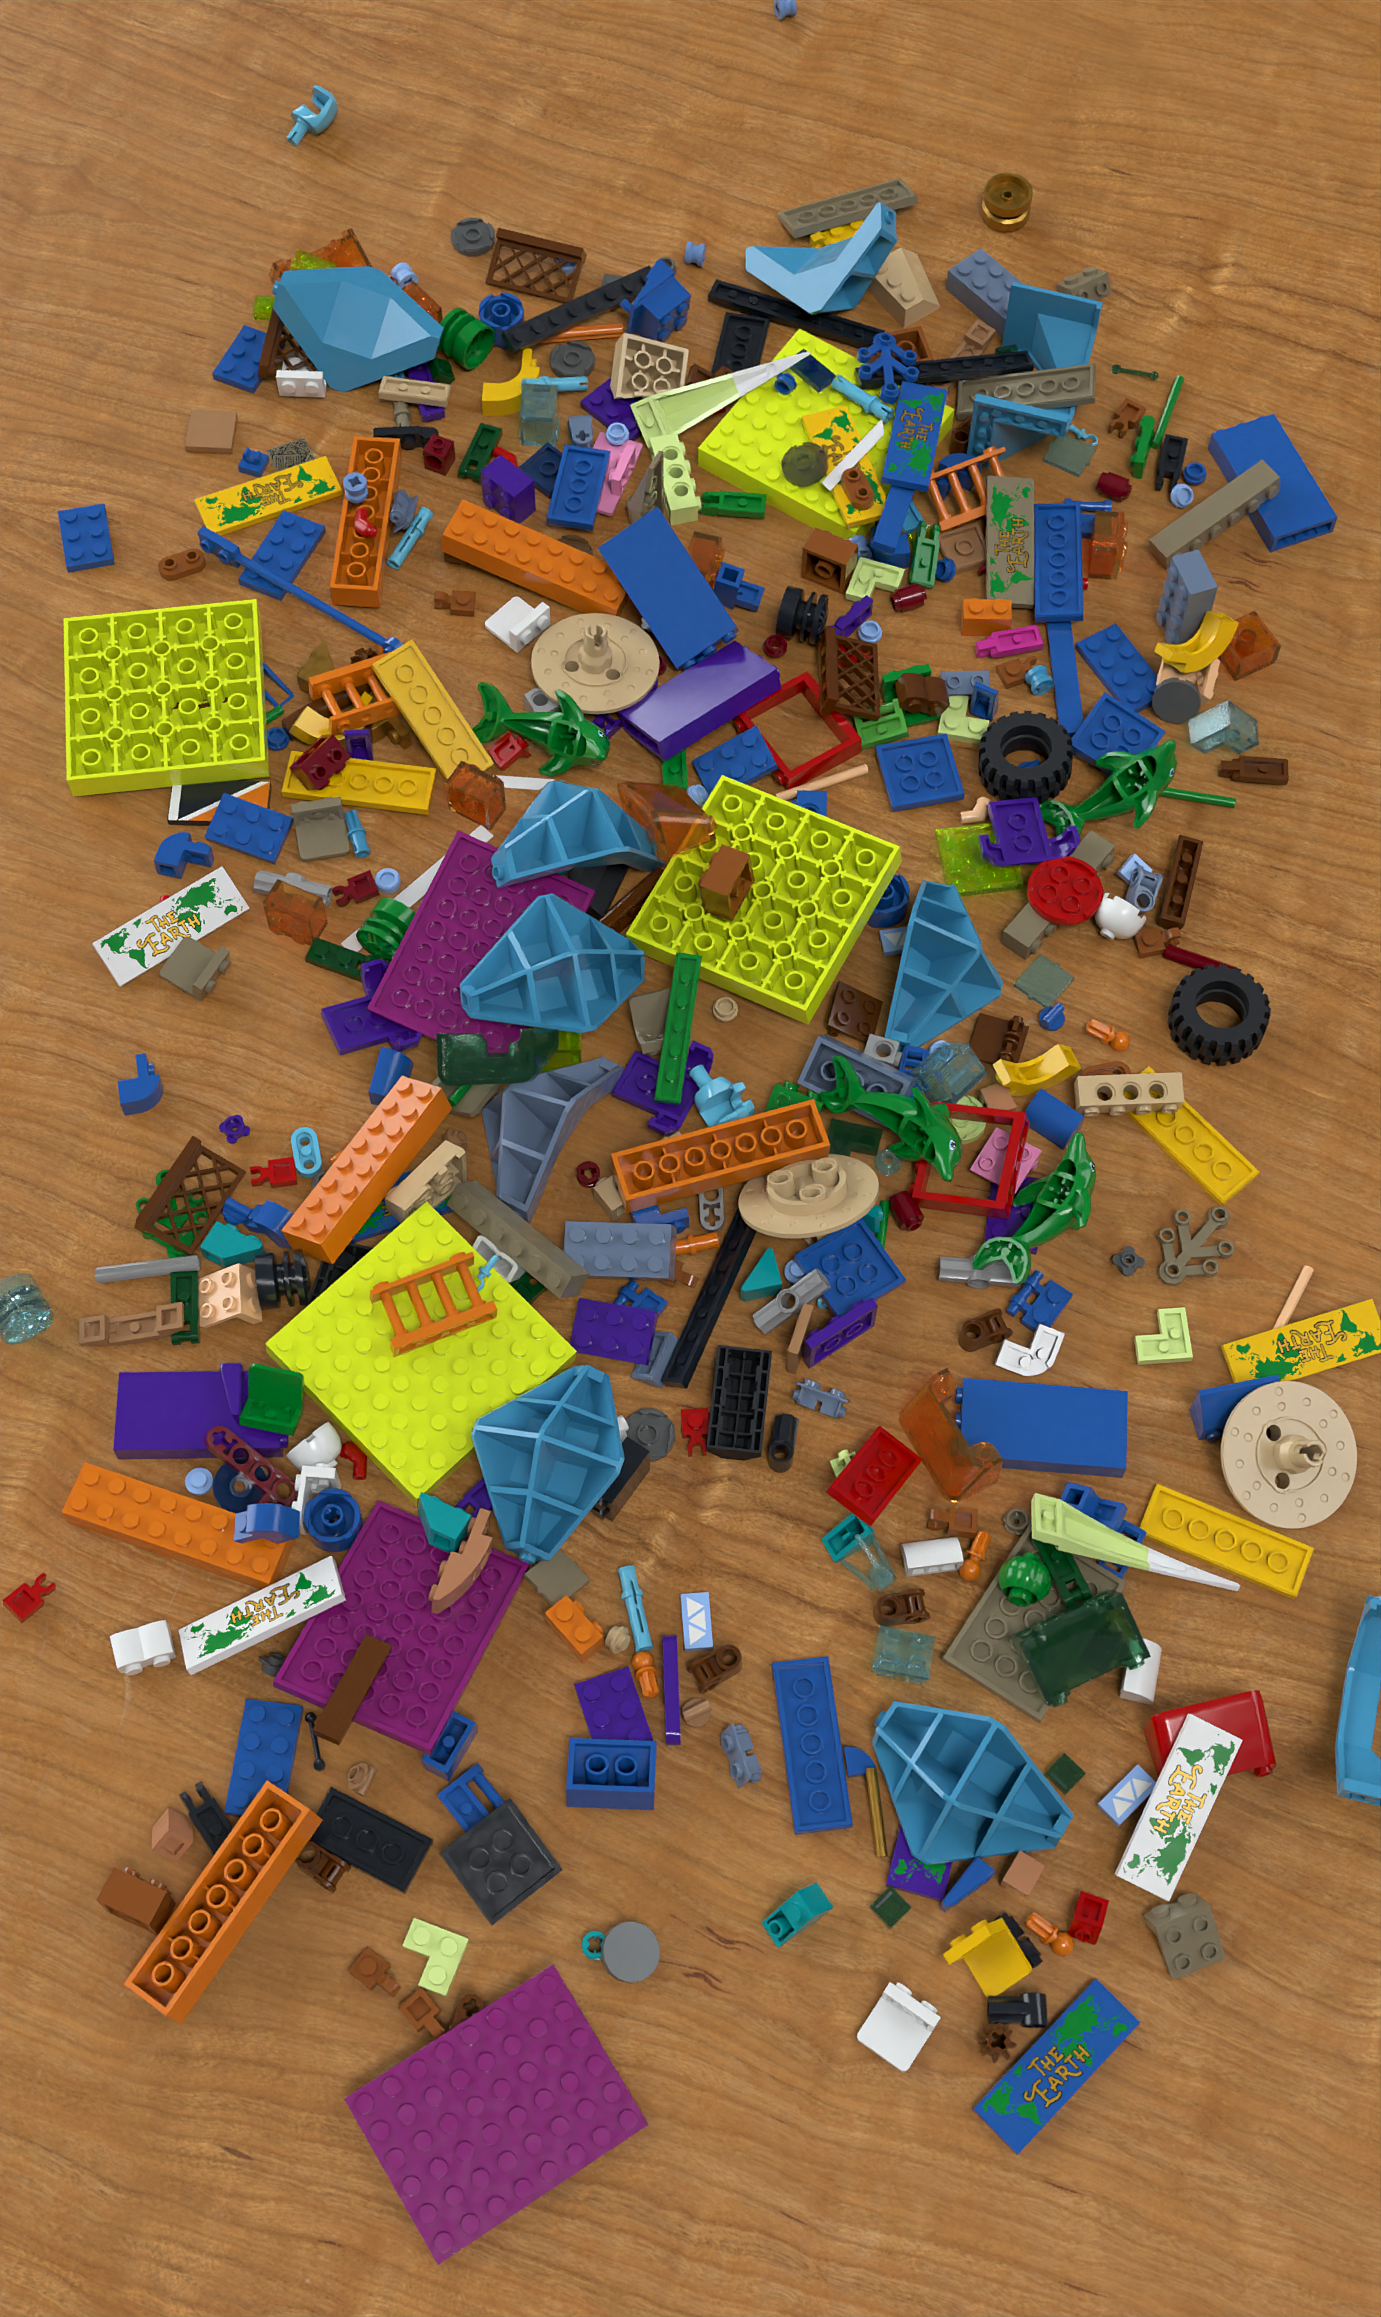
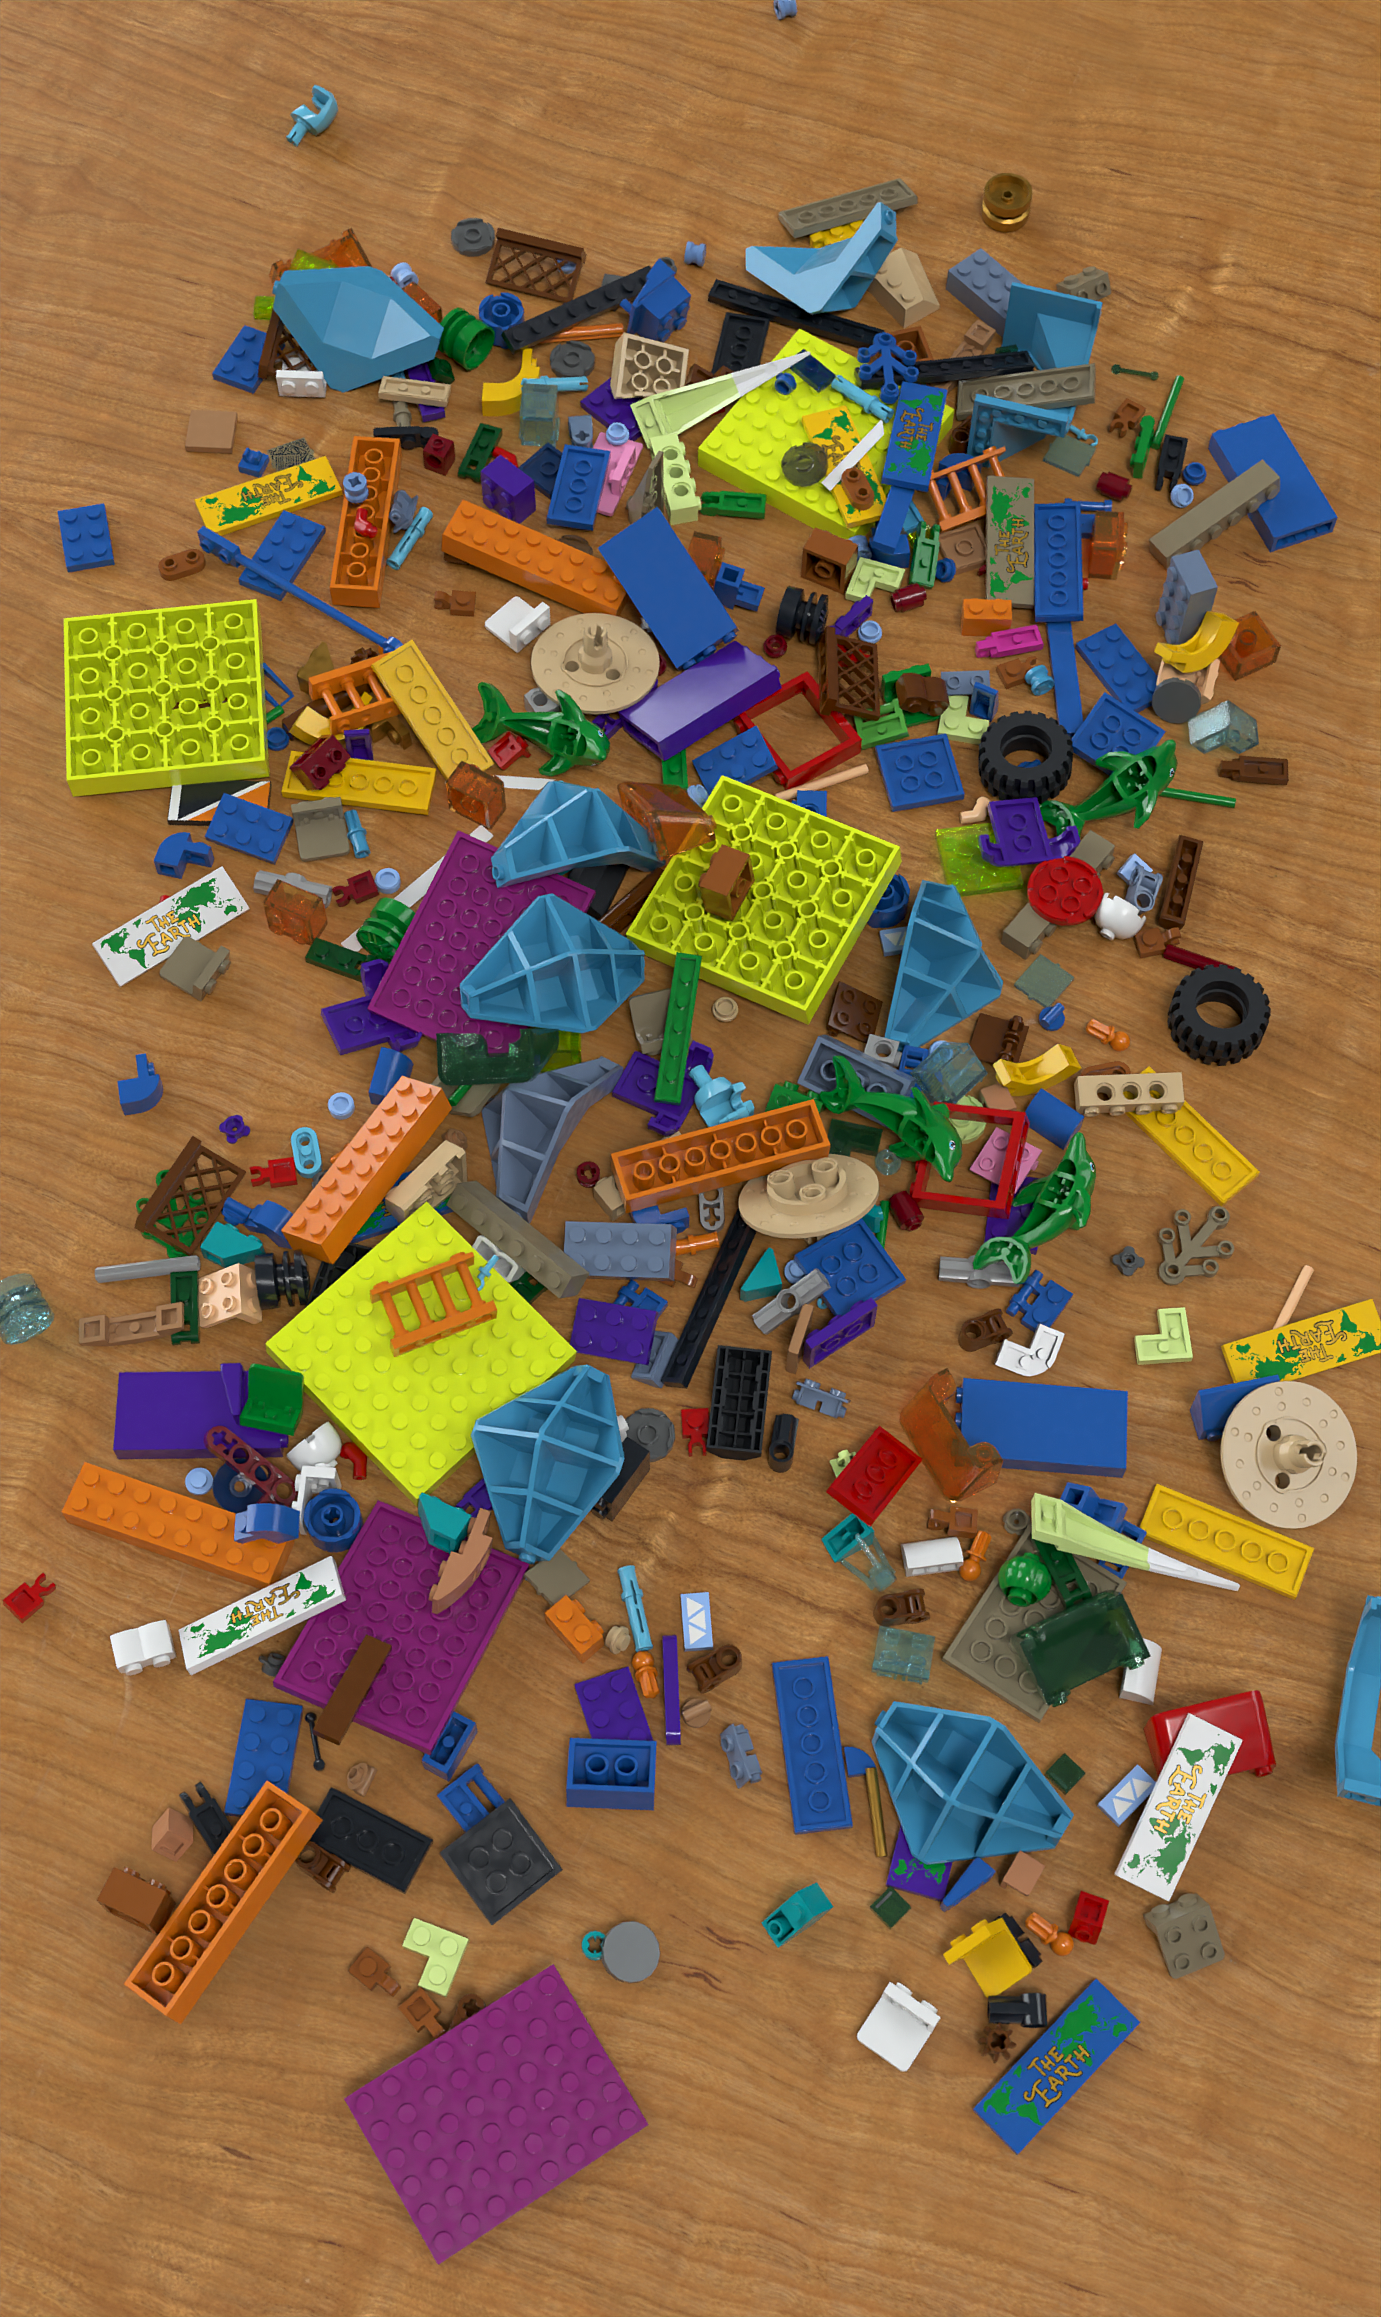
(341, 1106): none -> light blue tile

